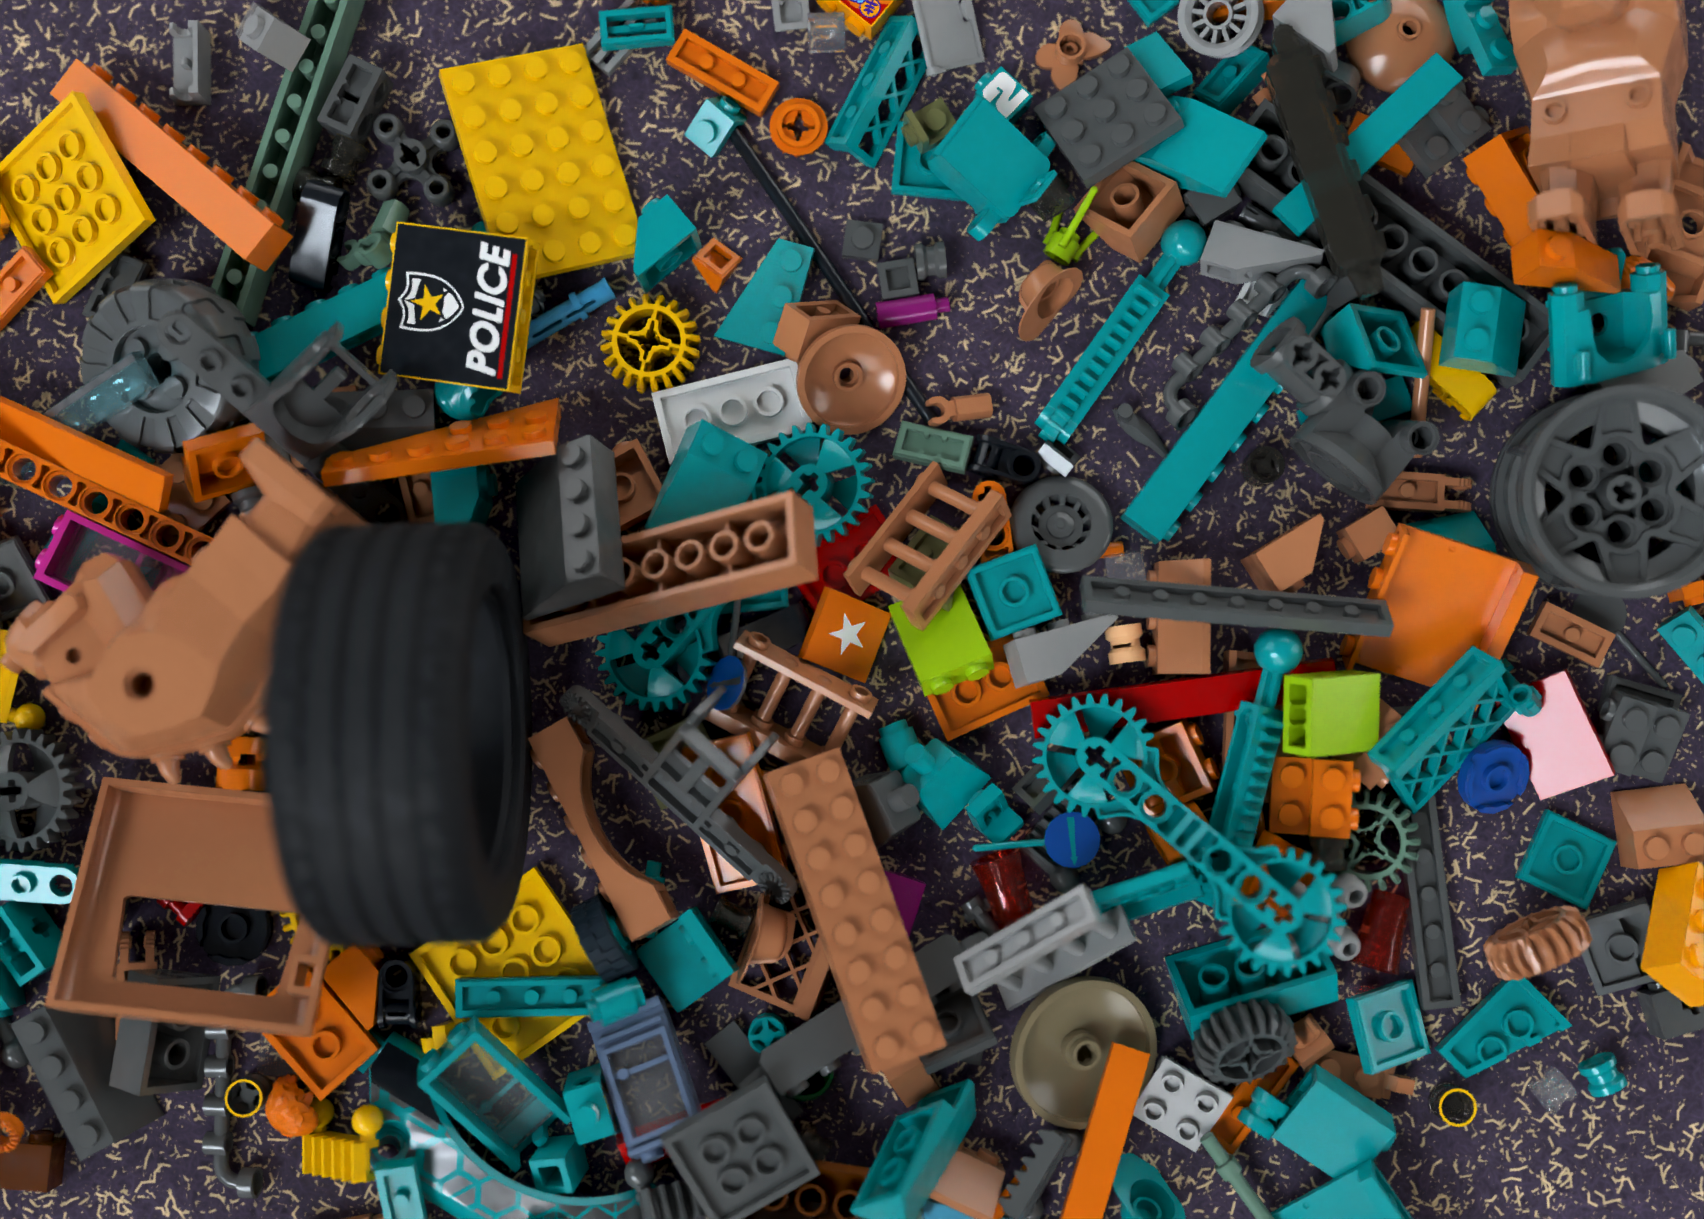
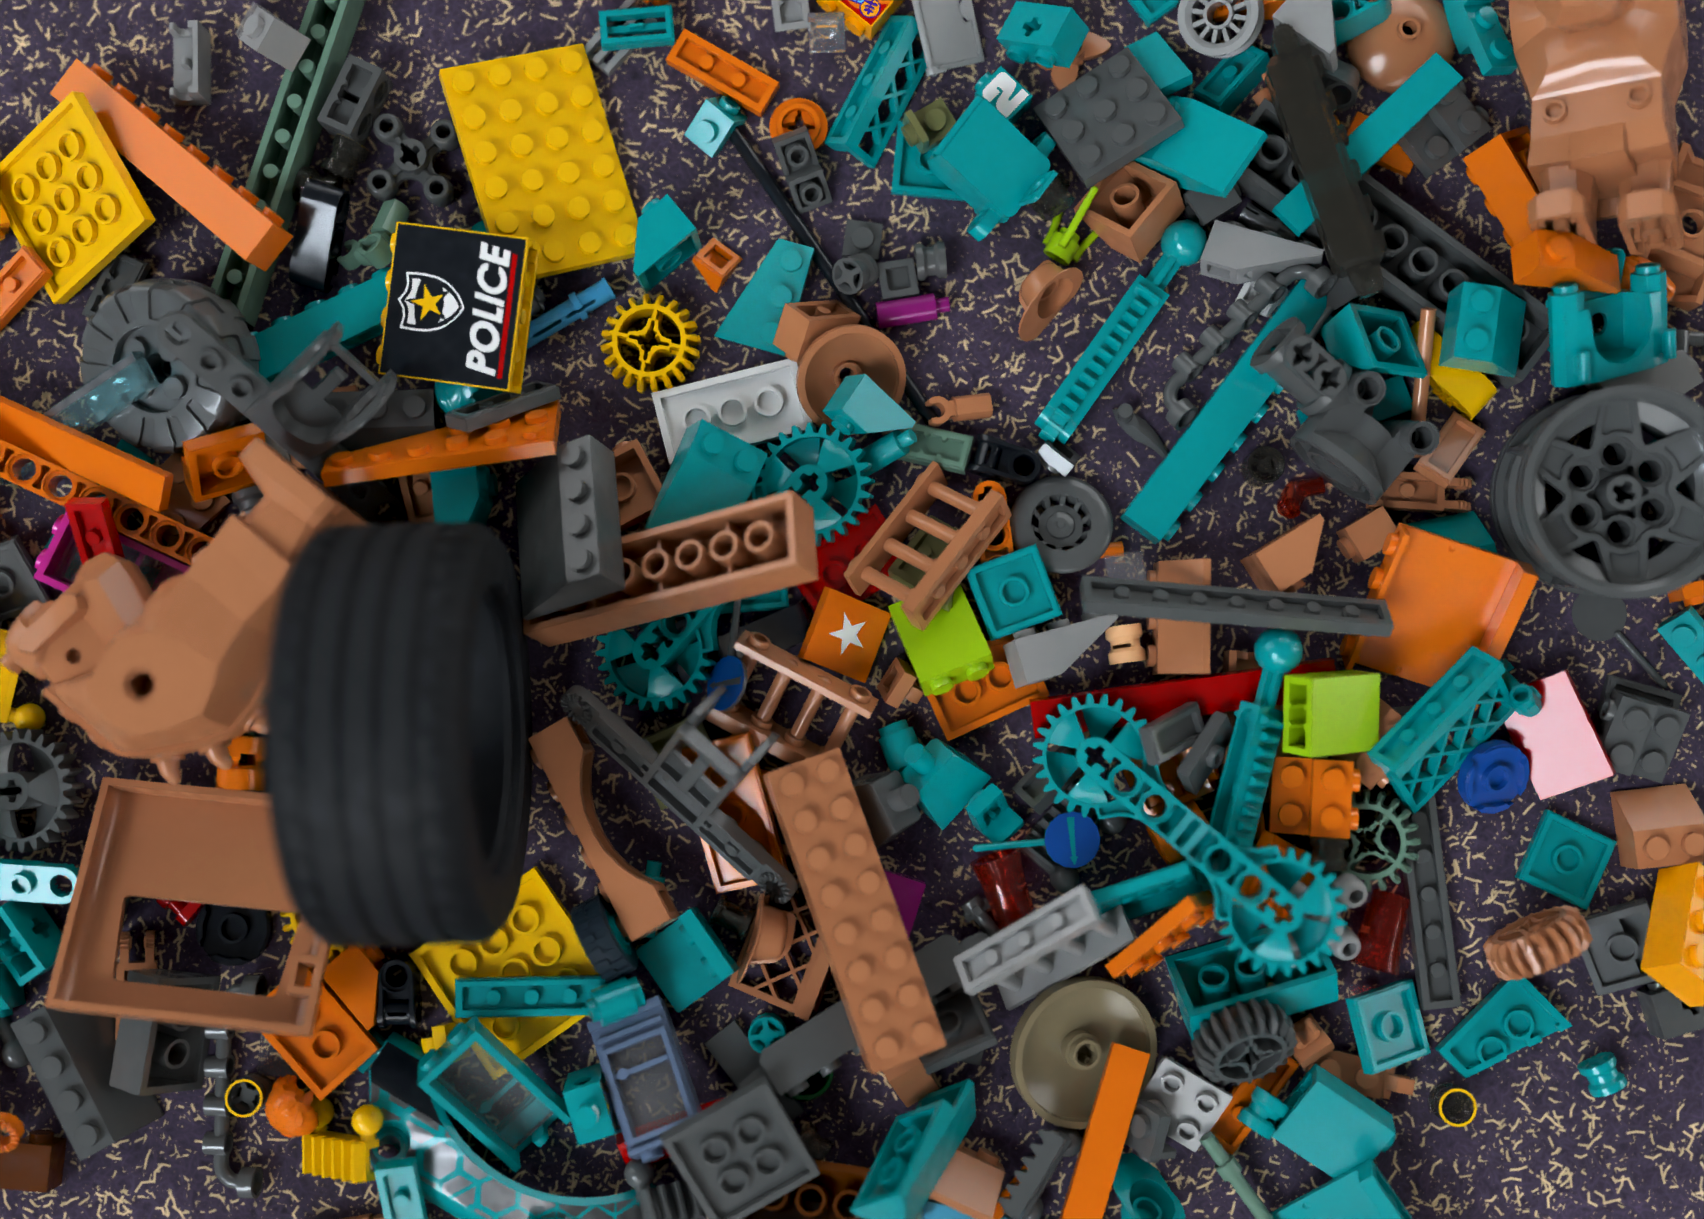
(93, 527): none -> red plate
(501, 406): none -> dark grey tile
(559, 1165): teal brick -> none
(802, 170): none -> dark grey slope
(846, 270): none -> dark grey wheel
(865, 408): none -> teal slope
(886, 450): none -> teal cylinder
(899, 683): none -> nougat tile
(1042, 34): none -> teal brick
(1149, 1132): none -> dark grey bracket
(1166, 933): none -> orange plate
(1171, 733): none -> dark grey tile
(1205, 753): none -> dark grey plate
(1295, 493): none -> clear red arm
(1456, 443): none -> nougat tile
(1552, 1090): clear wheel -> none
(1570, 634): nougat plate -> none

